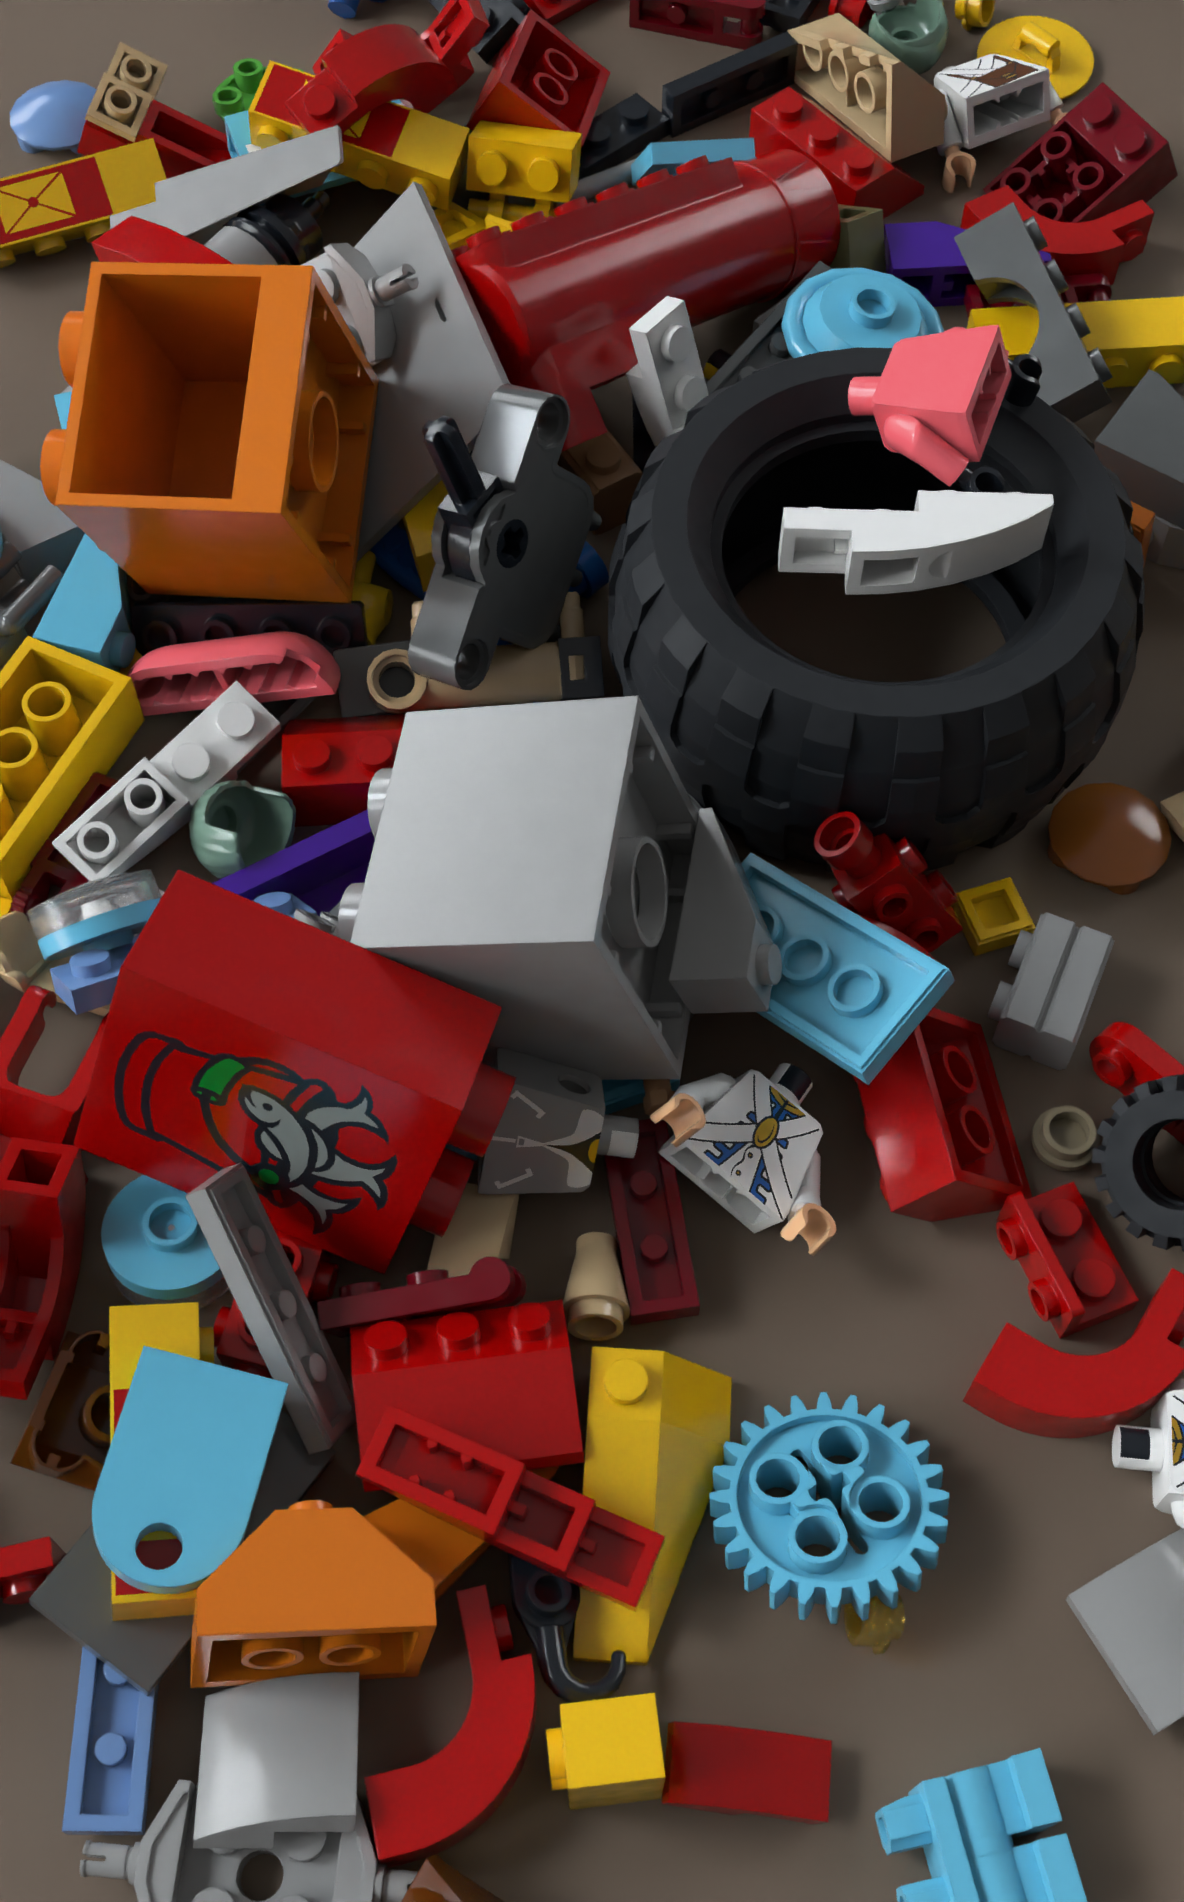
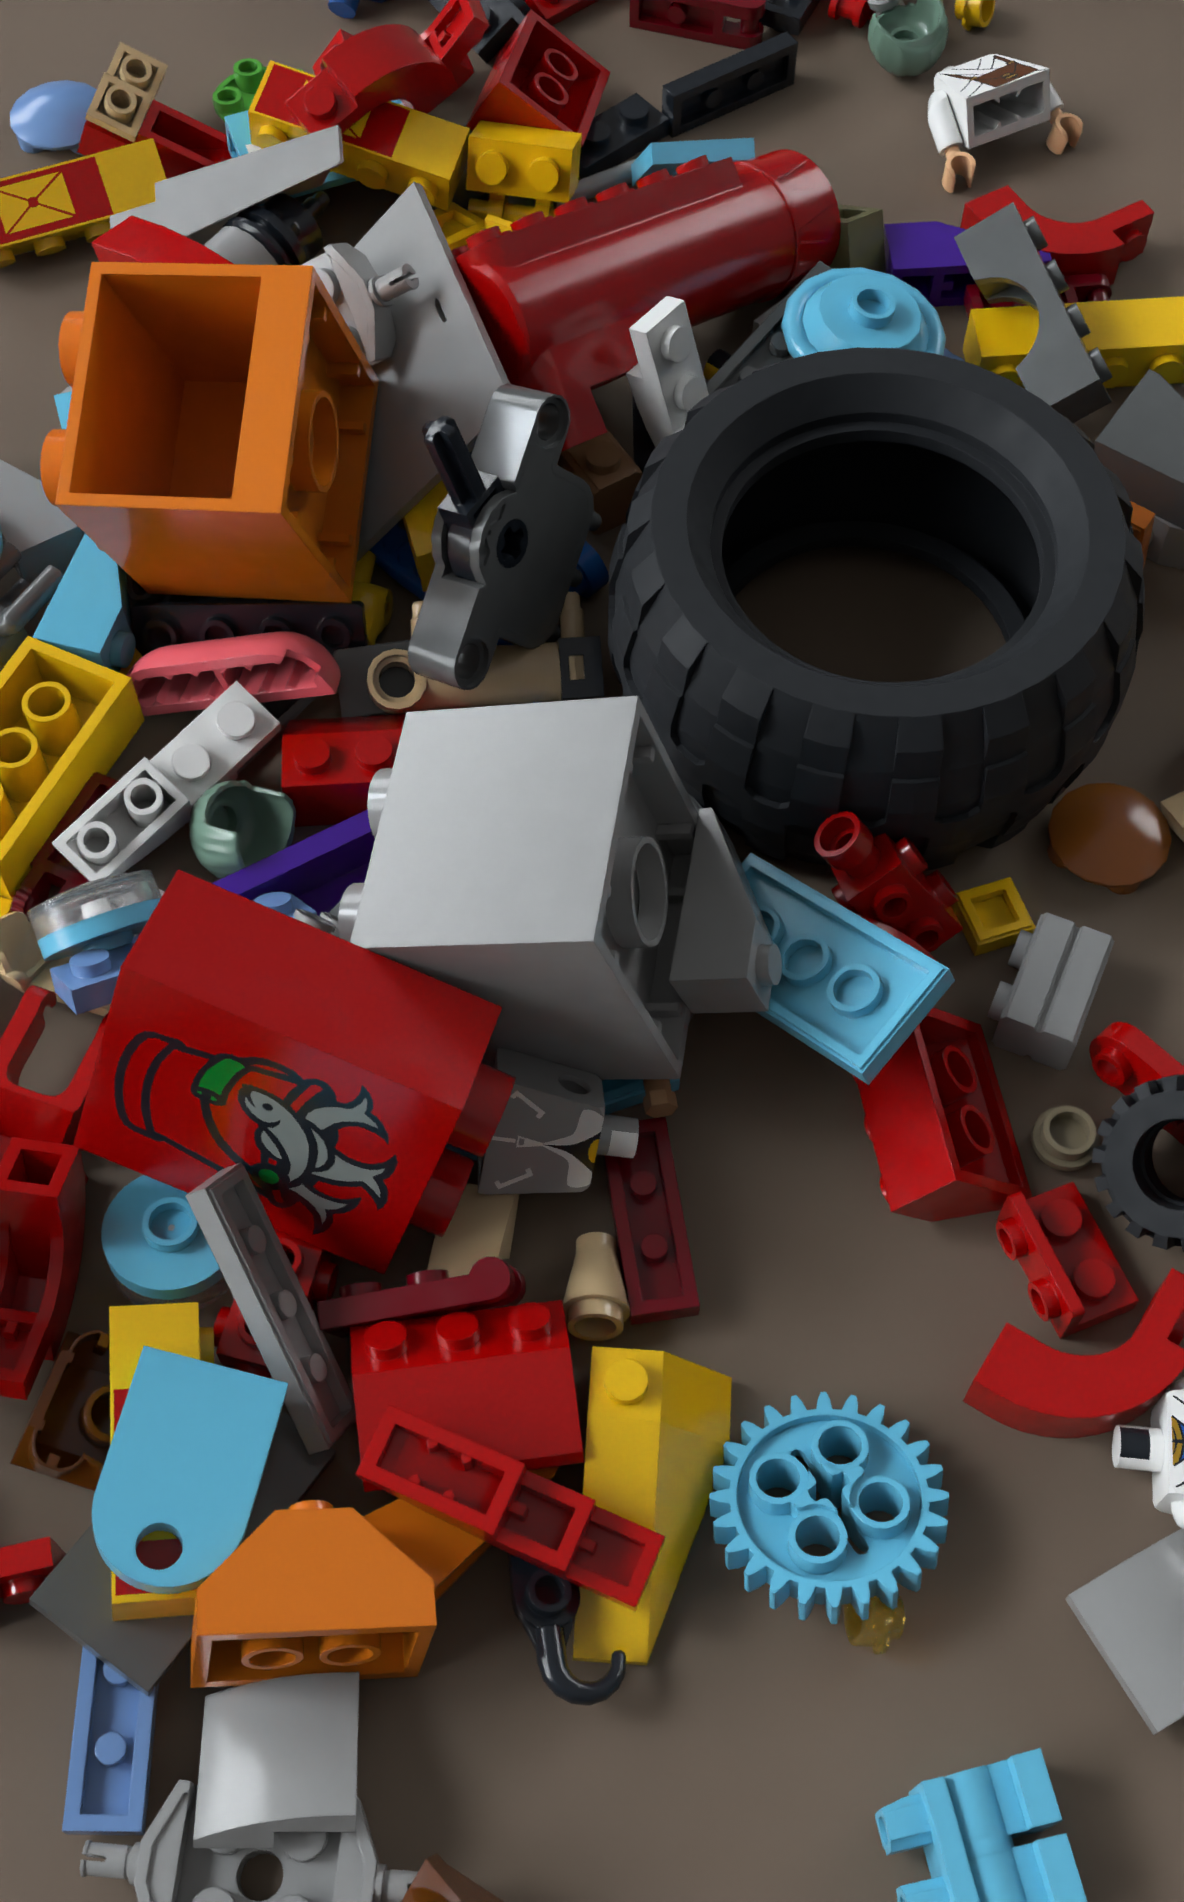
(458, 1789): red arch -> none
(607, 1751): yellow brick -> none
(747, 1772): red slope -> none
(752, 1149): torso -> none
(851, 165): red slope -> none
(868, 88): tan wedge -> none
(936, 545): white slope -> none
(944, 398): coral torso -> none
(1046, 44): yellow shield -> none
(1091, 162): dark red slope -> none

